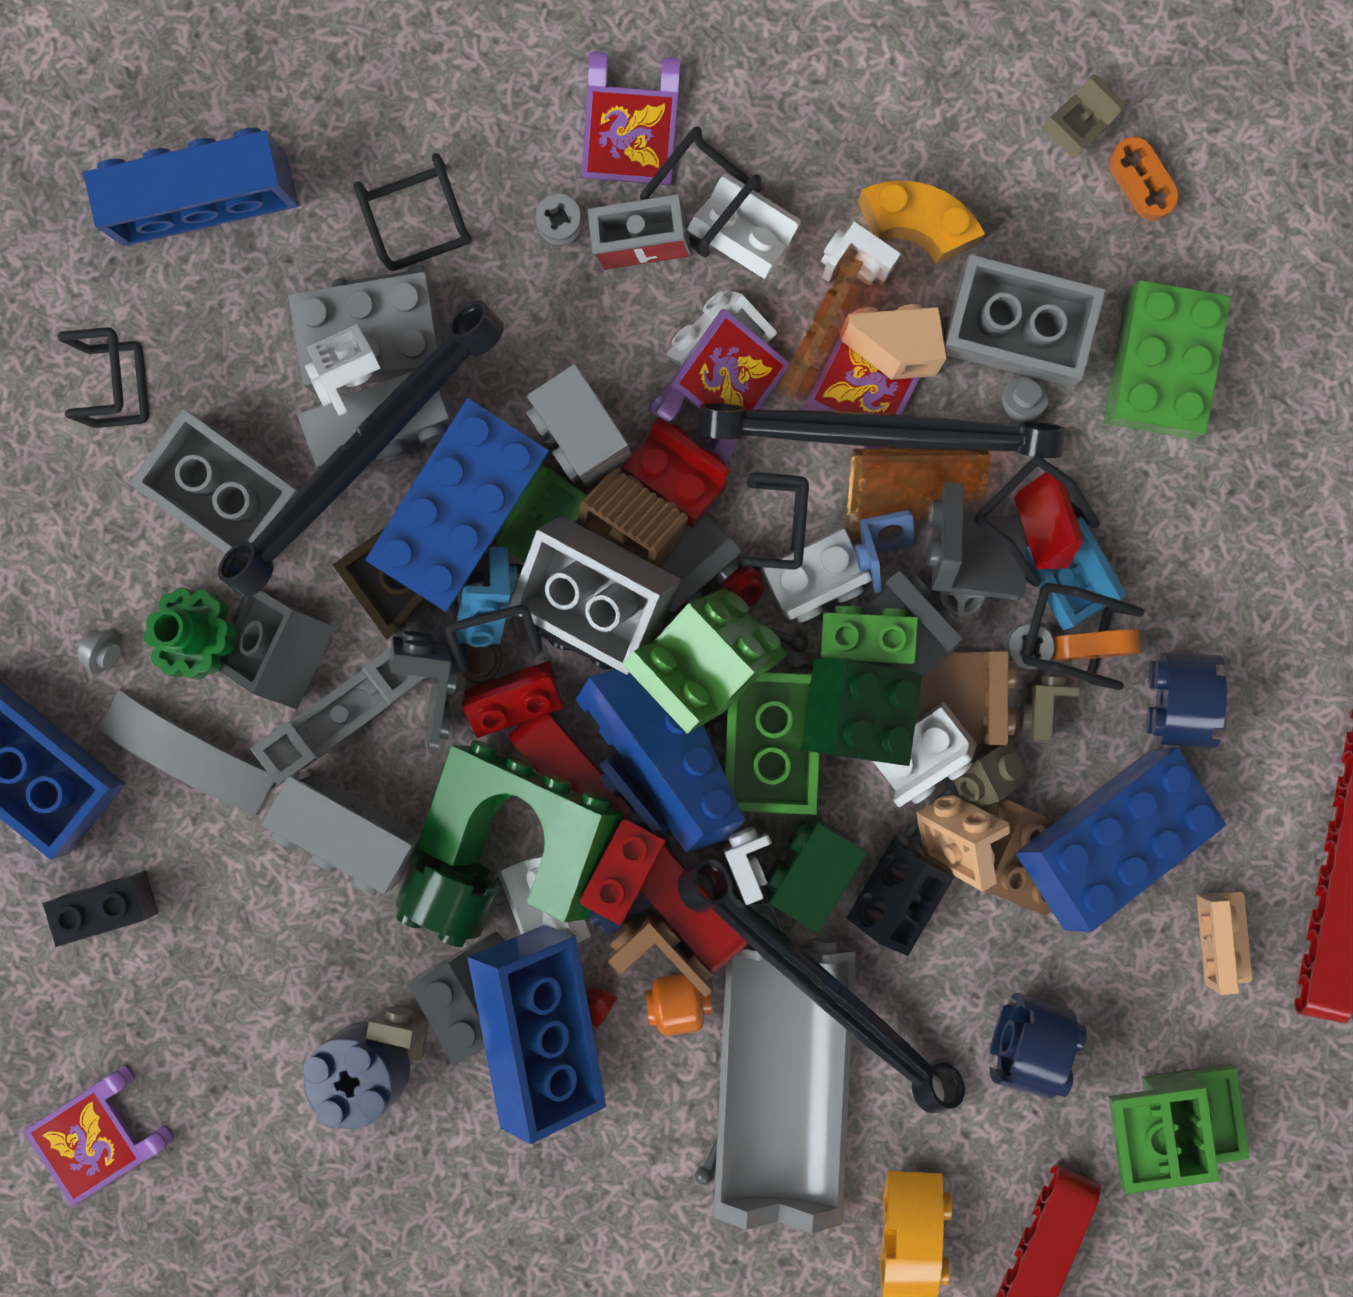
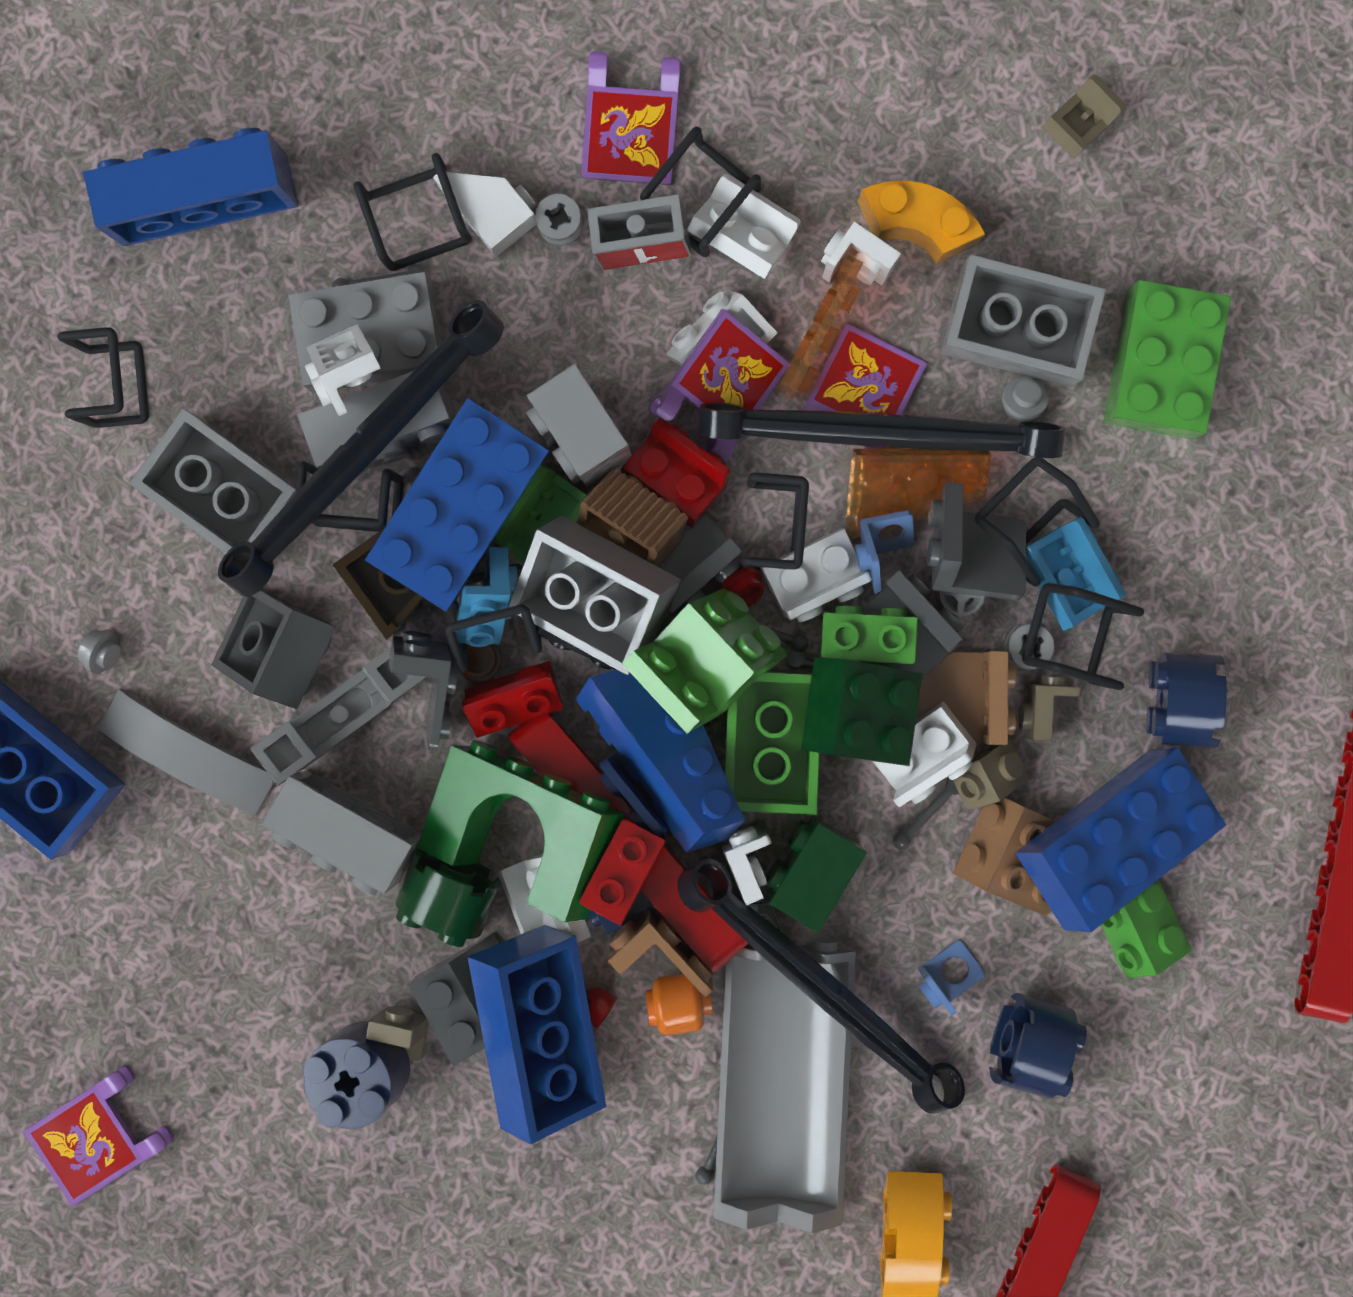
(100, 908): black brick -> none
(190, 633): green plant -> none
(358, 523): none -> black piece
(493, 208): none -> white slope
(897, 341): light nougat slope -> none
(900, 898): black brick -> none
(940, 991): none -> medium blue bracket
(960, 839): light nougat bracket -> none
(1049, 522): red slope -> none
(1097, 645): orange beam -> none
(1146, 934): none -> bright green bracket
(1152, 172): orange beam -> none
(1178, 1128): bright green bracket -> none
(1224, 941): light nougat bracket -> none

